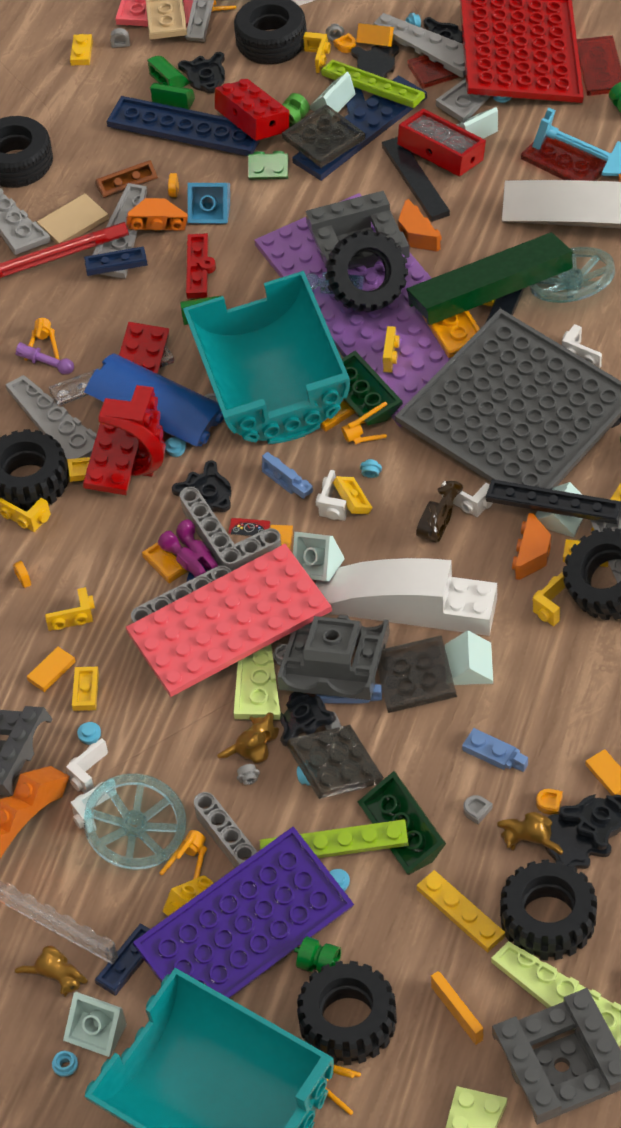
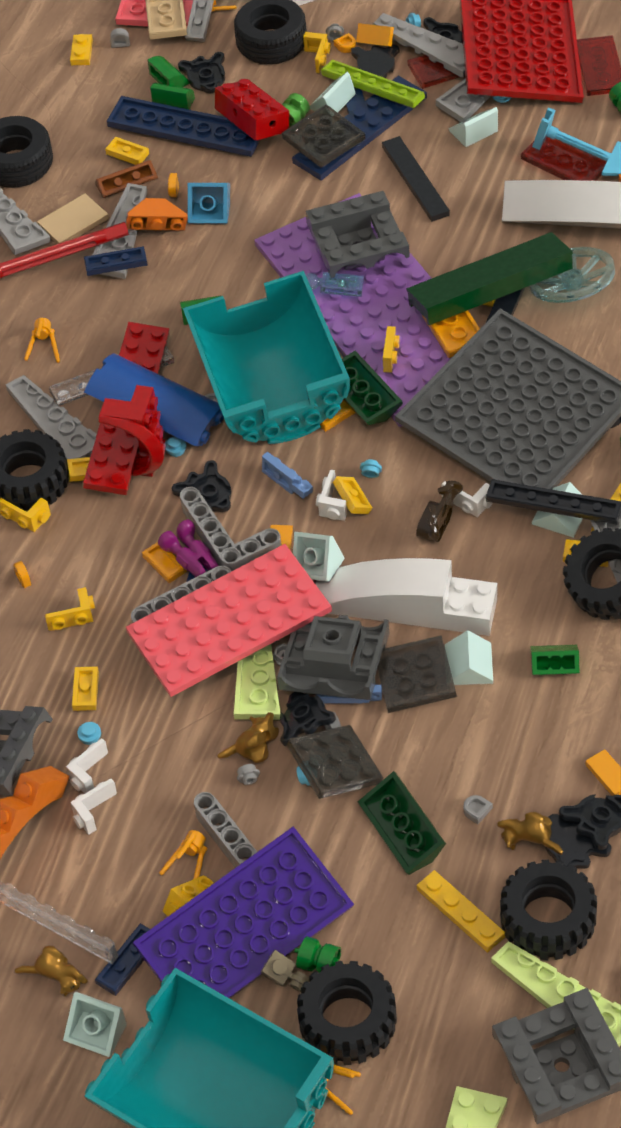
(51, 669): light orange tile -> none
(62, 1057): medium azure plate -> none
(64, 366): medium lavender pin -> none
(127, 151): none -> yellow plate
(134, 817): clear light blue wheel -> none
(198, 266): red hinge -> none
(247, 526): sticker -> none
(268, 165): bracket -> none
(279, 969): none -> dark tan plate
(341, 877): medium azure plate -> none
(353, 429): light orange plant -> none
(354, 839): lime plate -> none
(393, 264): black tyre -> none
(418, 228): orange slope -> none
(441, 142): red brick -> none
(457, 1007): light orange tile -> none
(494, 751): medium blue hinge -> none
(532, 548): orange slope -> none
(542, 603): yellow bracket -> none
(549, 801): light orange tile -> none
(555, 659): none -> green brick
(571, 341): white bracket -> none

